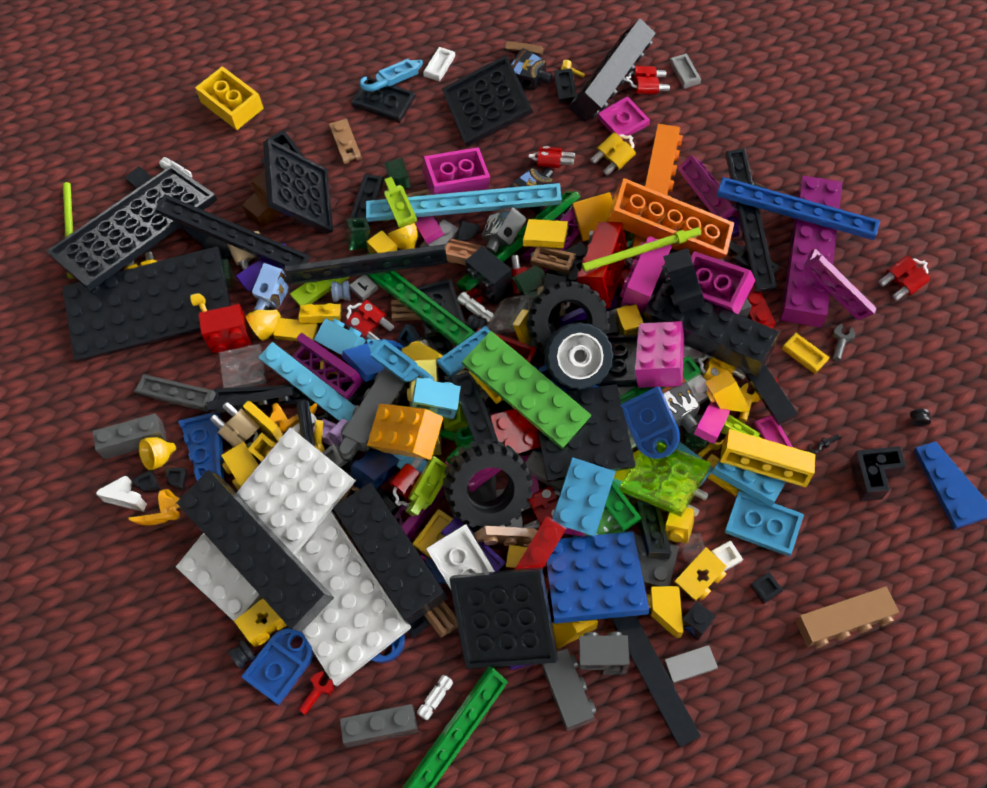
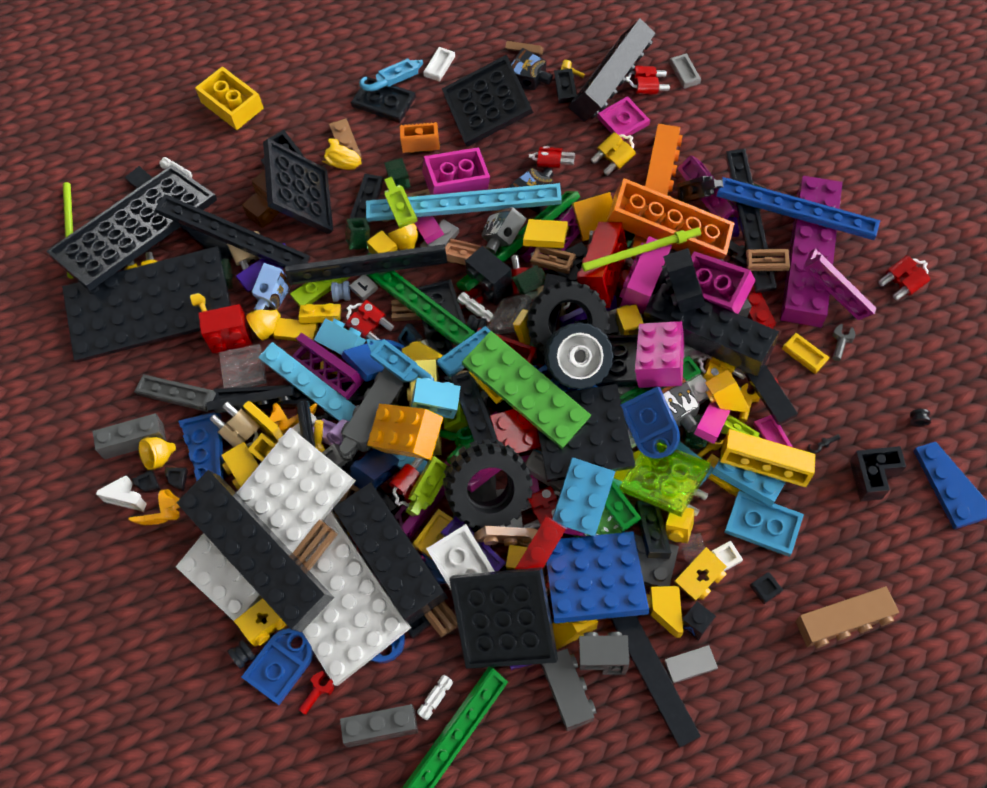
(309, 538): none -> medium nougat tile
(341, 156): none -> yellow piece
(419, 137): none -> orange brick
(467, 230): black tile -> none
(698, 188): none -> black hinge
(768, 263): none -> medium nougat tile

